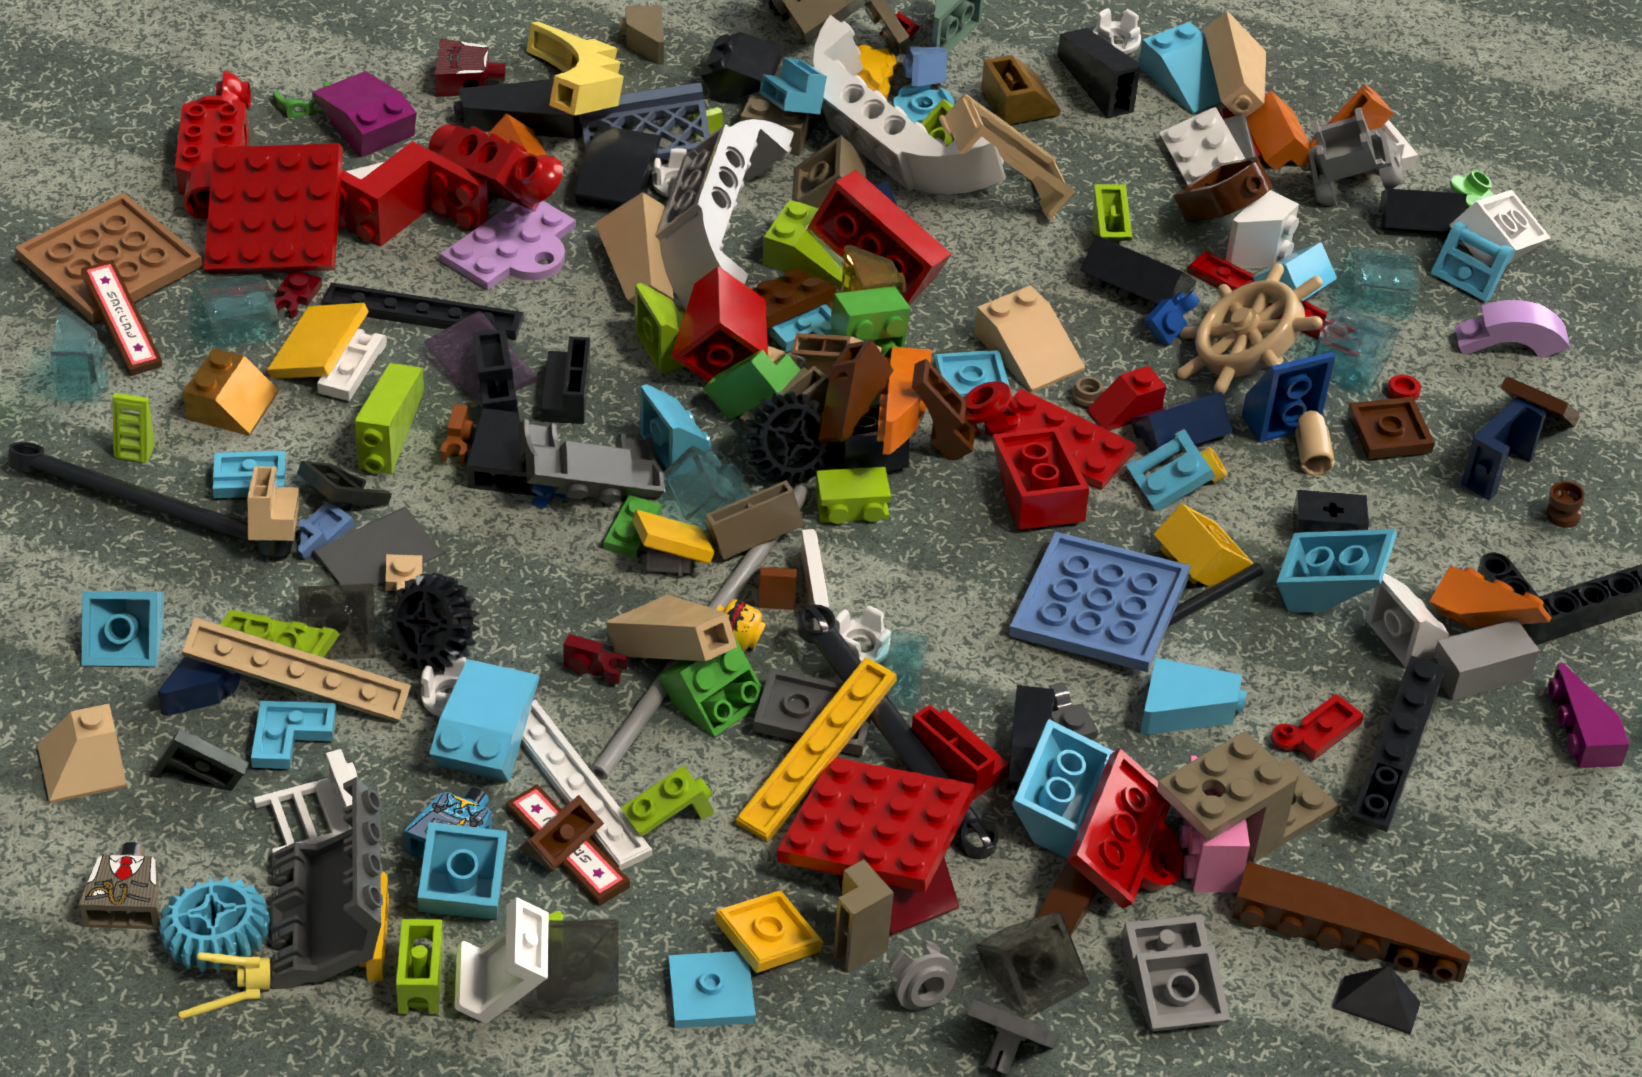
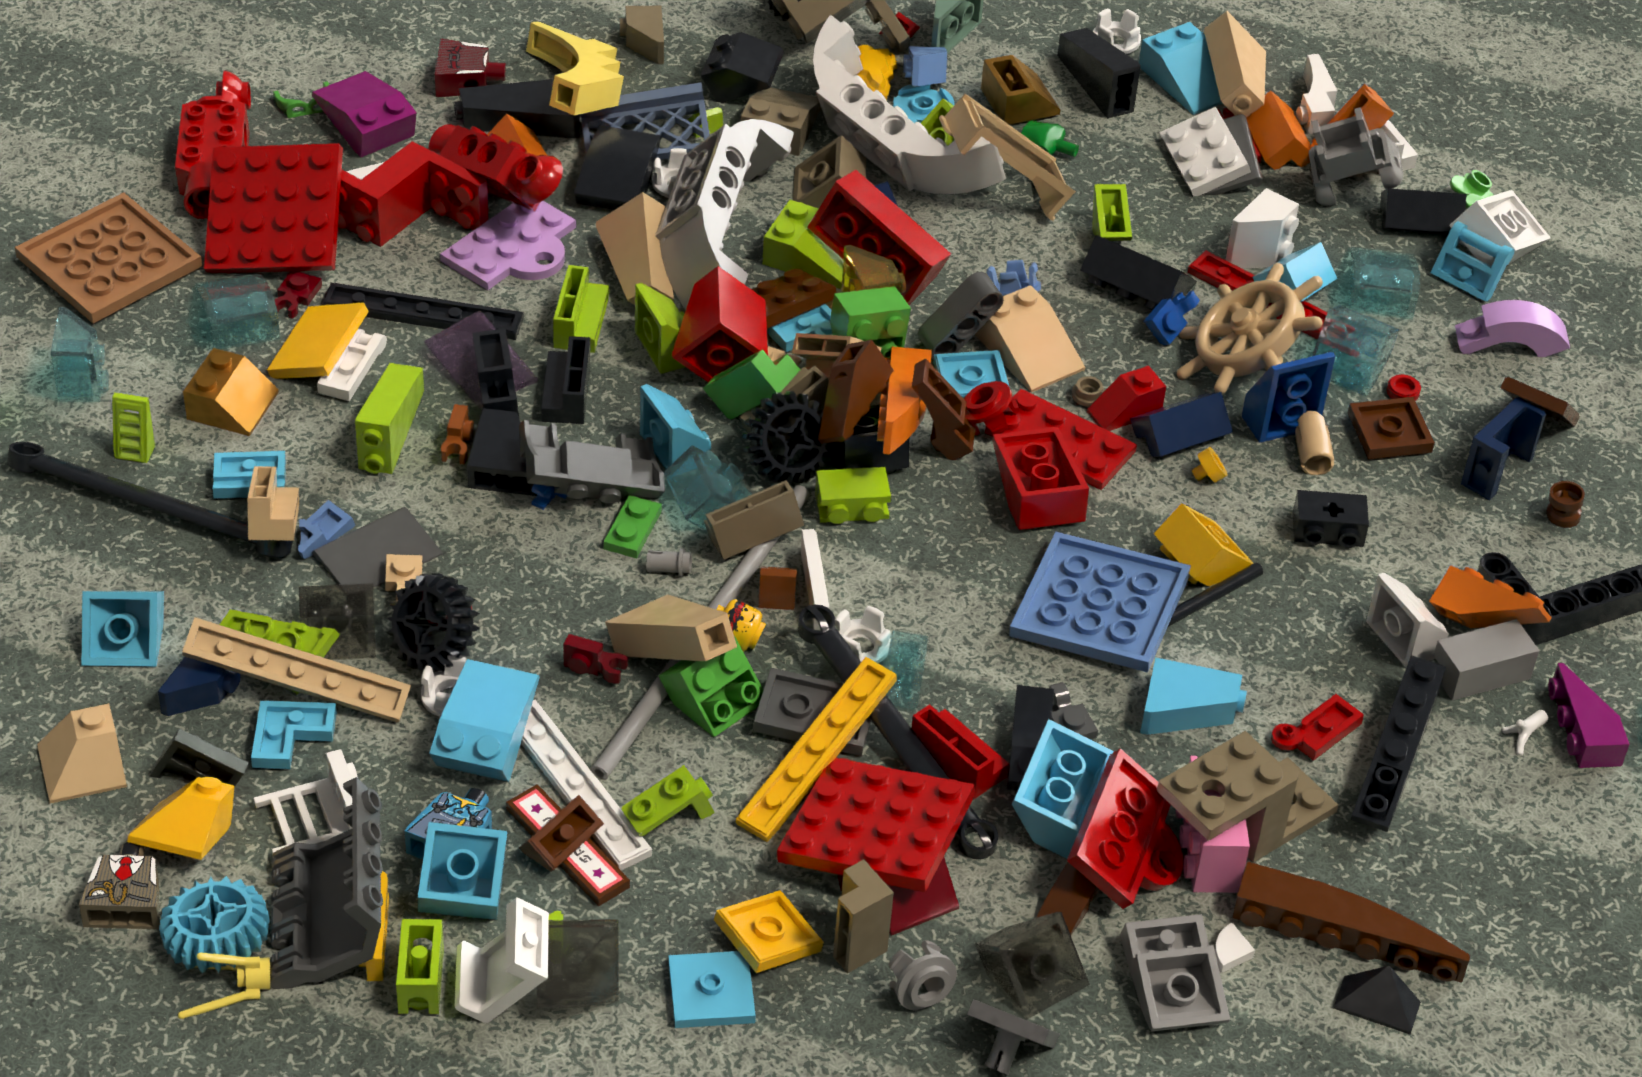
(121, 318): tile -> none
(188, 819): none -> yellow slope
(340, 486): pearl dark grey wing -> none
(579, 308): none -> lime piece
(673, 537): yellow tile -> none
(797, 89): medium azure piece -> none
(961, 315): none -> dark grey beam
(1015, 277): none -> medium blue piece
(1049, 137): none -> green piece
(1175, 478): medium azure plate -> none
(1227, 190): reddish brown window -> none
(1232, 948): none -> white tile
(1321, 95): none -> white slope
(1333, 567): medium azure slope -> none
(1525, 728): none -> white bar

